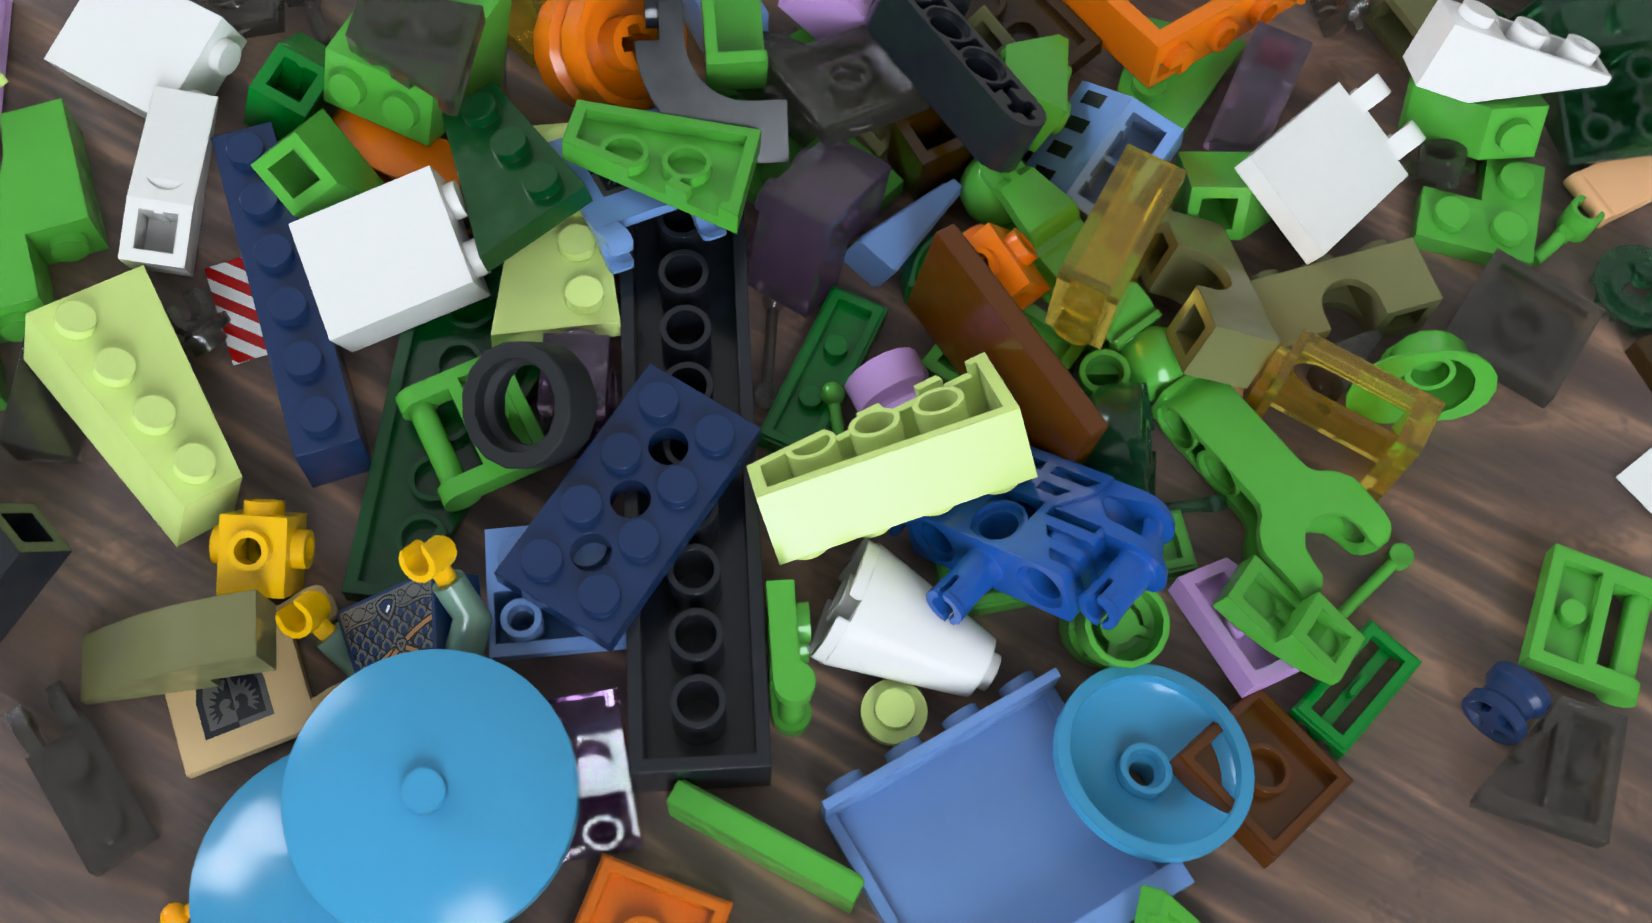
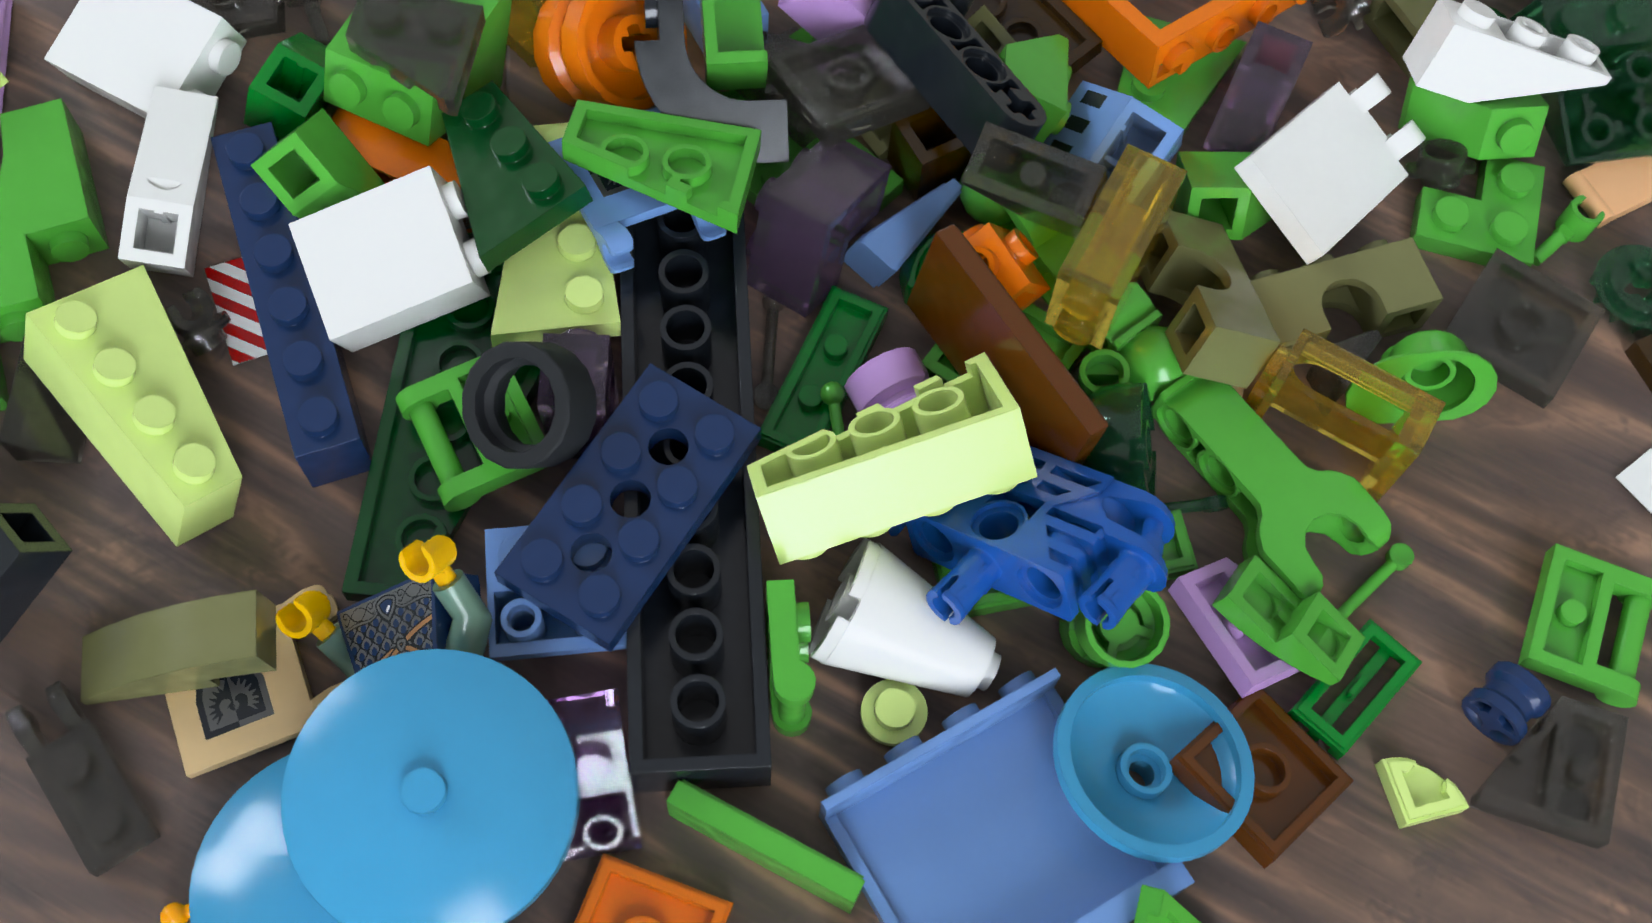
(262, 549): yellow brick -> none
(1035, 179): none -> clear smoke slope
(1418, 792): none -> yellowish green tile

